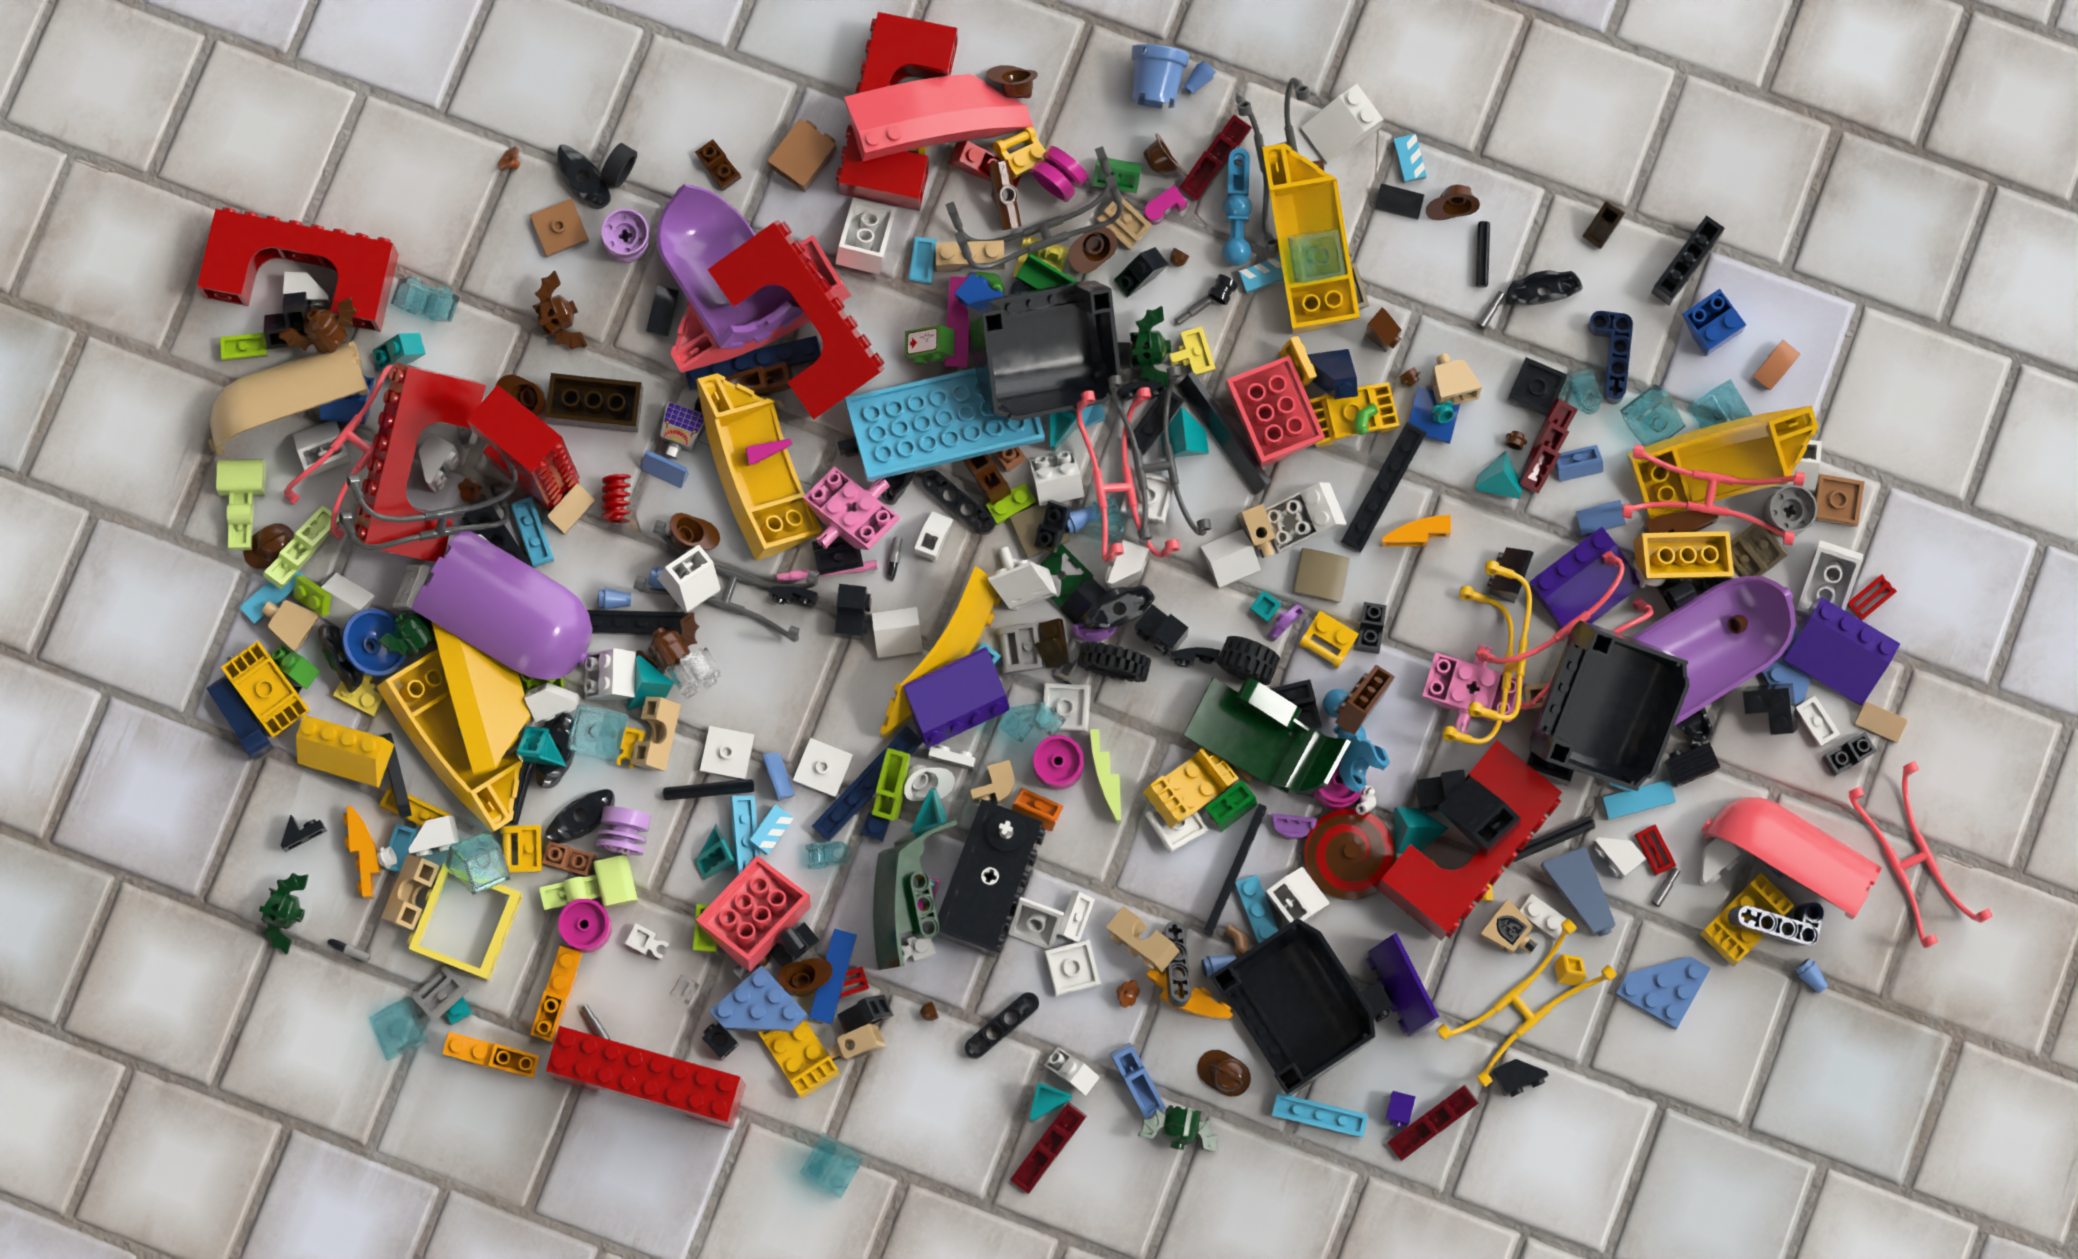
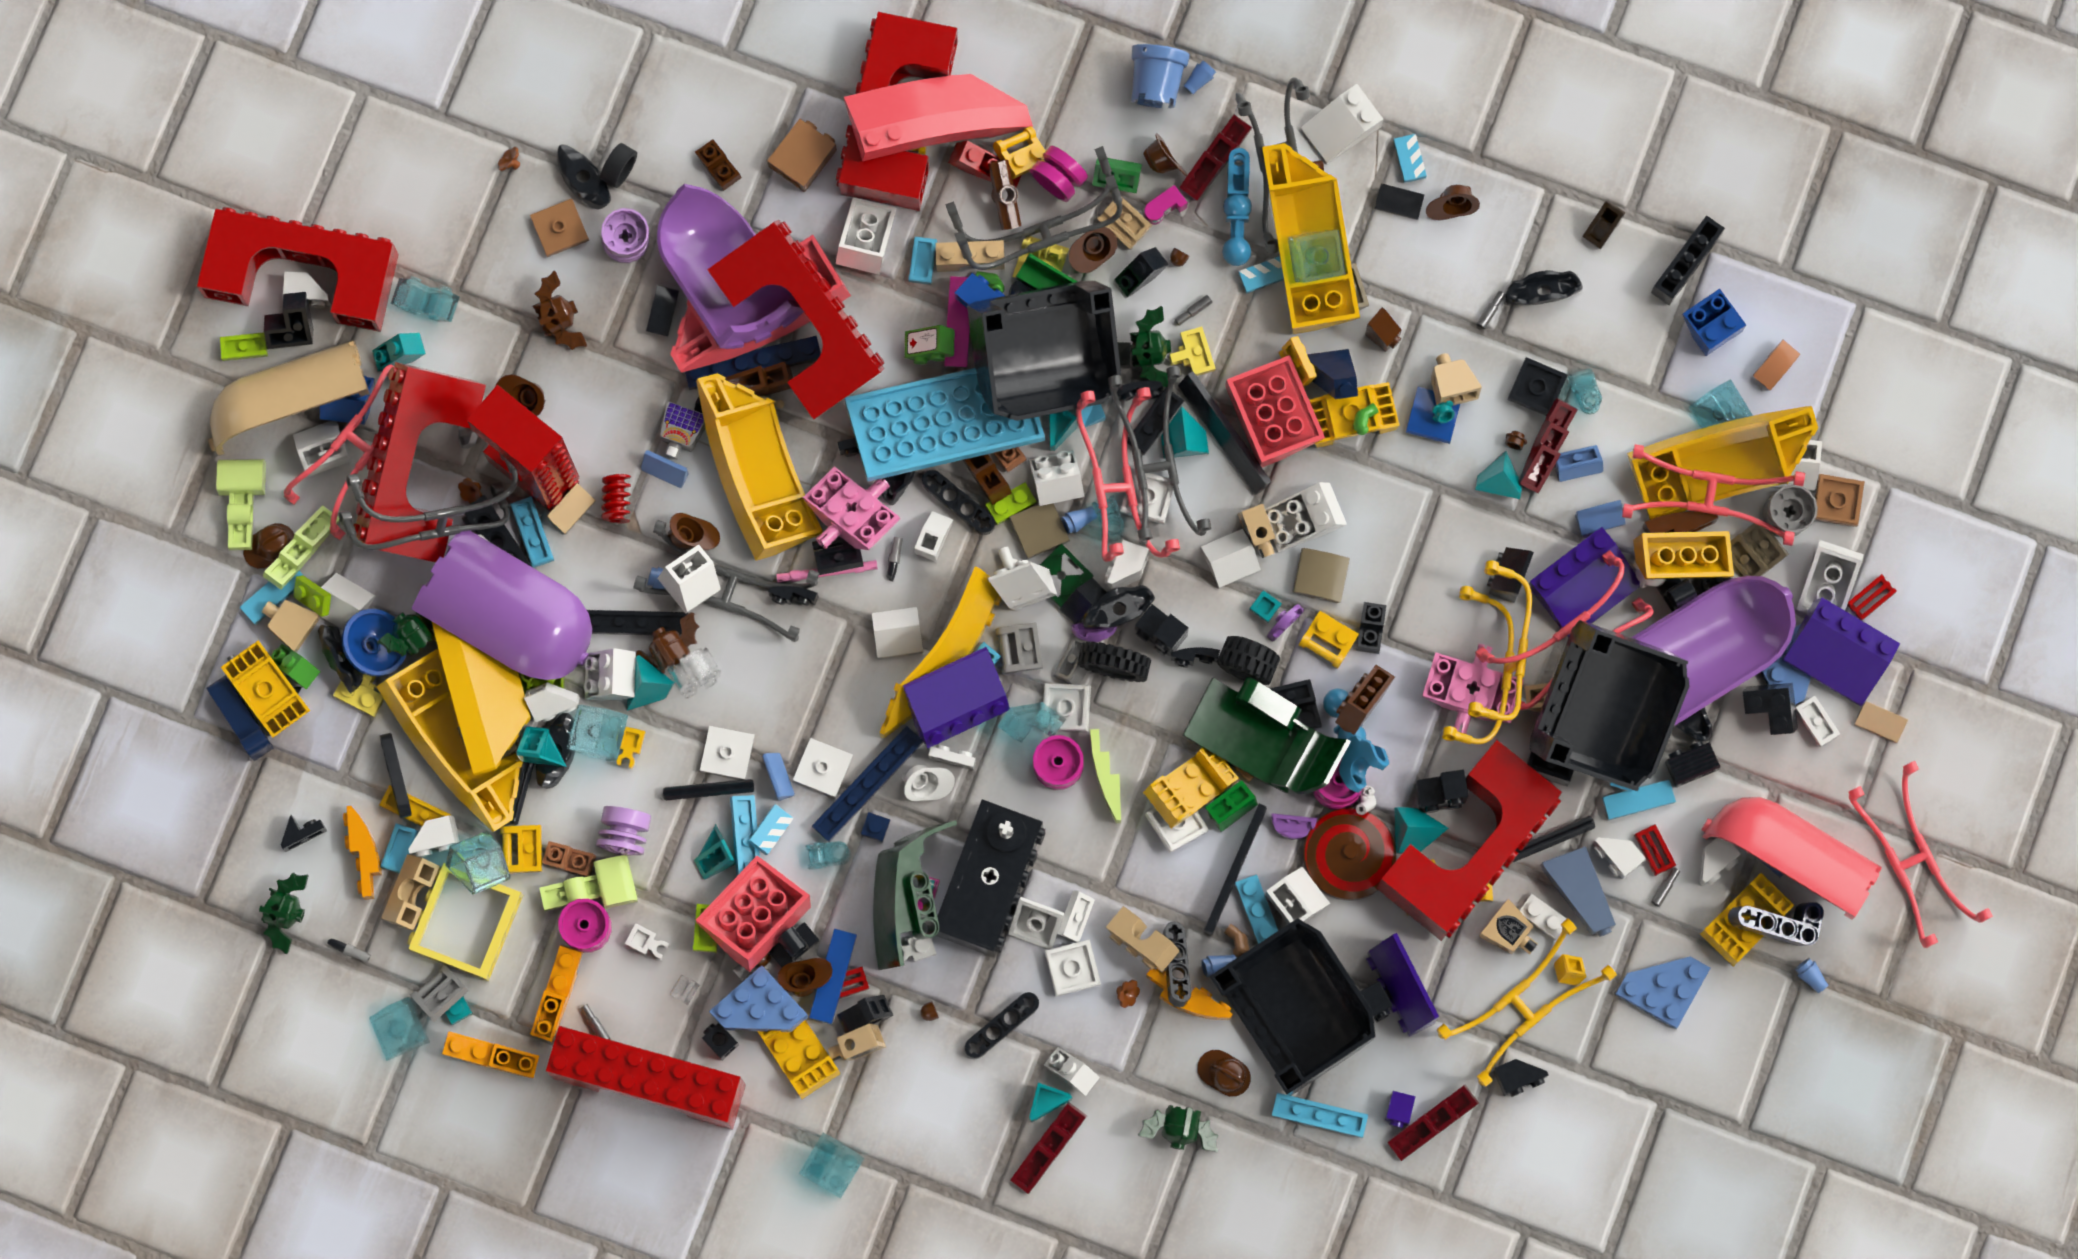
(322, 328): reddish brown helmet -> none
(342, 751): yellow slope -> none
(386, 857): white plate -> none
(410, 586): white plate -> none
(437, 460): white slope -> none
(566, 828): black piece -> none
(594, 402): dark brown brick -> none
(613, 599): medium blue cone -> none
(663, 717): tan arch -> none
(762, 451): dark pink slope -> none
(851, 611): black brick -> none
(891, 784): lime slope -> none
(931, 813): teal slope -> none
(1002, 784): tan brick -> none
(1014, 80): reddish brown piece -> none
(1038, 808): orange slope -> none
(1053, 527): black slope -> none
(1053, 643): dark brown slope -> none
(1137, 1080): medium blue slope -> none
(1223, 289): black wheel -> none
(1383, 487): black tile -> none
(1410, 377): reddish brown plate -> none
(1417, 532): light orange slope -> none
(1480, 815): black slope -> none
(1483, 249): black axle -> none
(1613, 357): dark blue beam -> none
(1652, 416): clear light blue slope -> none
(1737, 624): reddish brown hinge -> none
(1849, 754): black slope -> none

